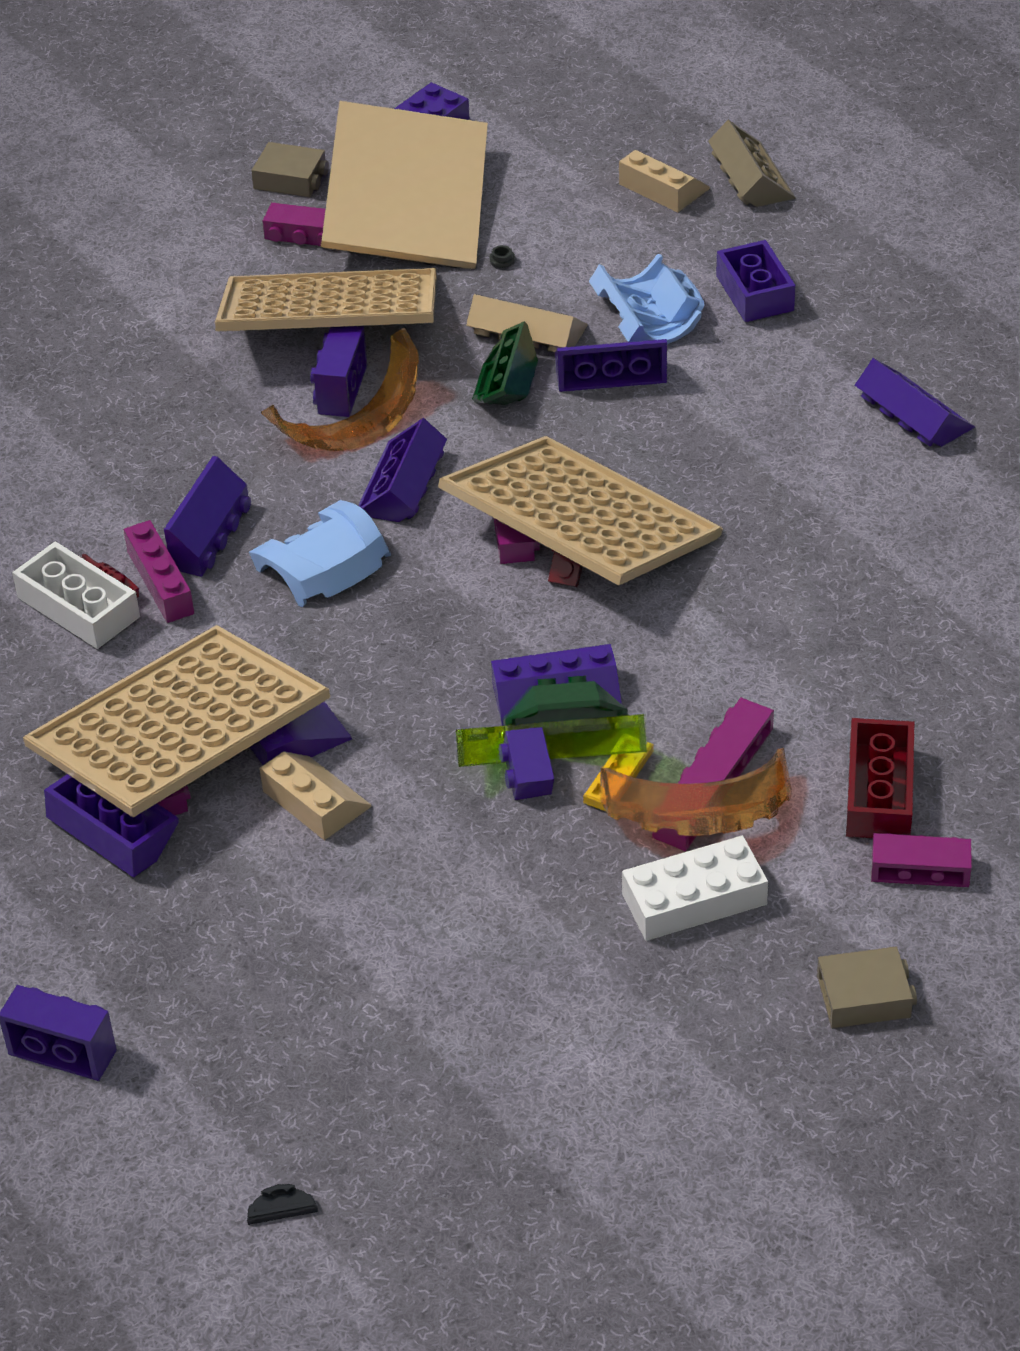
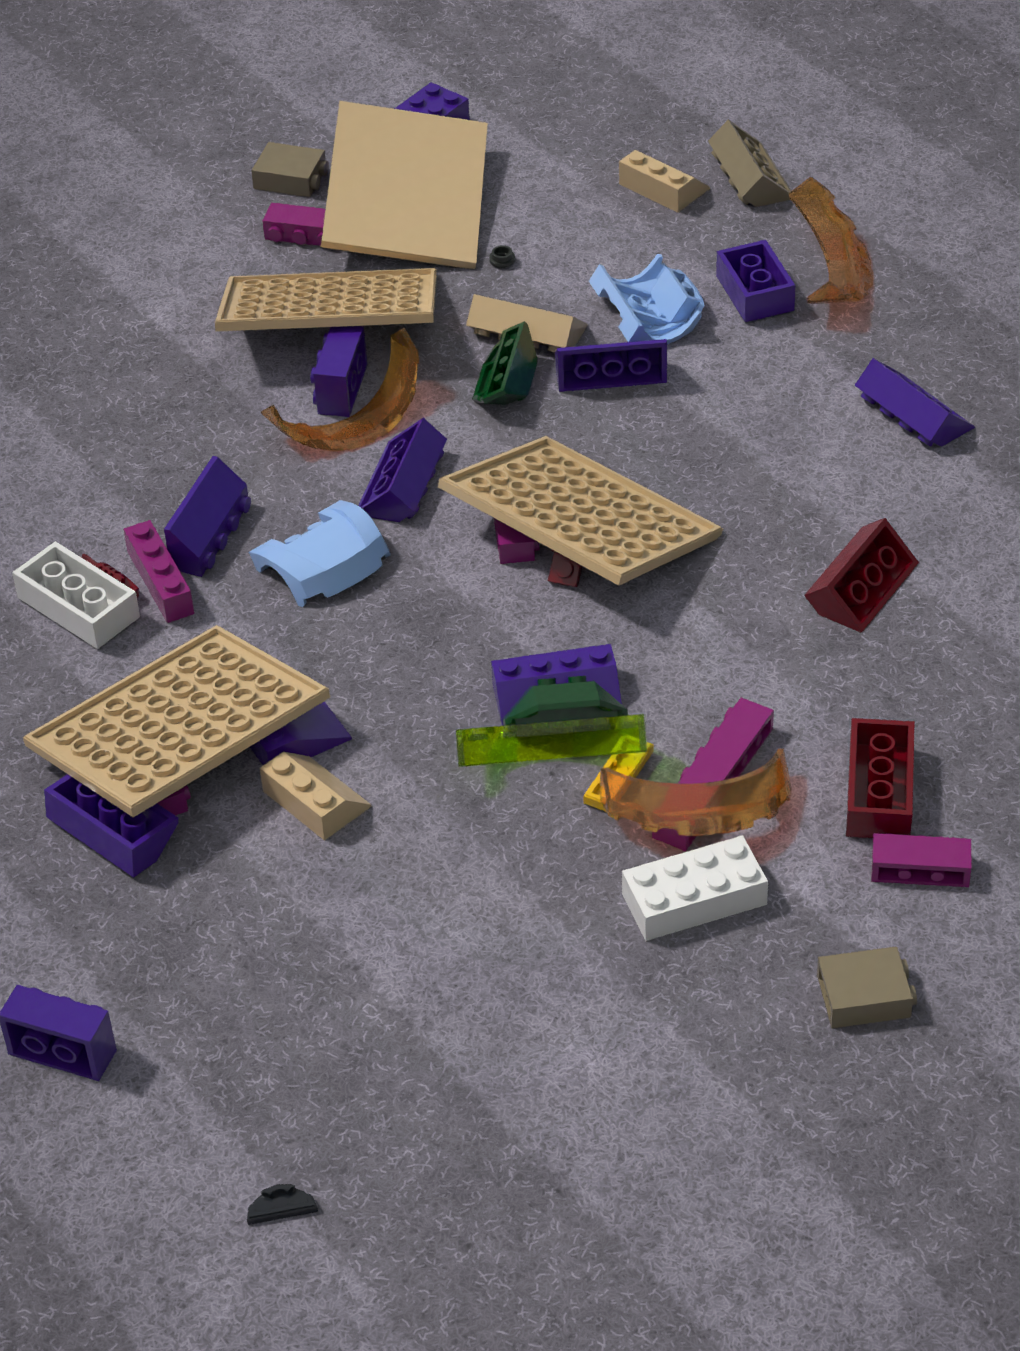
(527, 763): dark purple brick -> none
(844, 253): none -> clear orange windscreen
(862, 576): none -> dark red slope

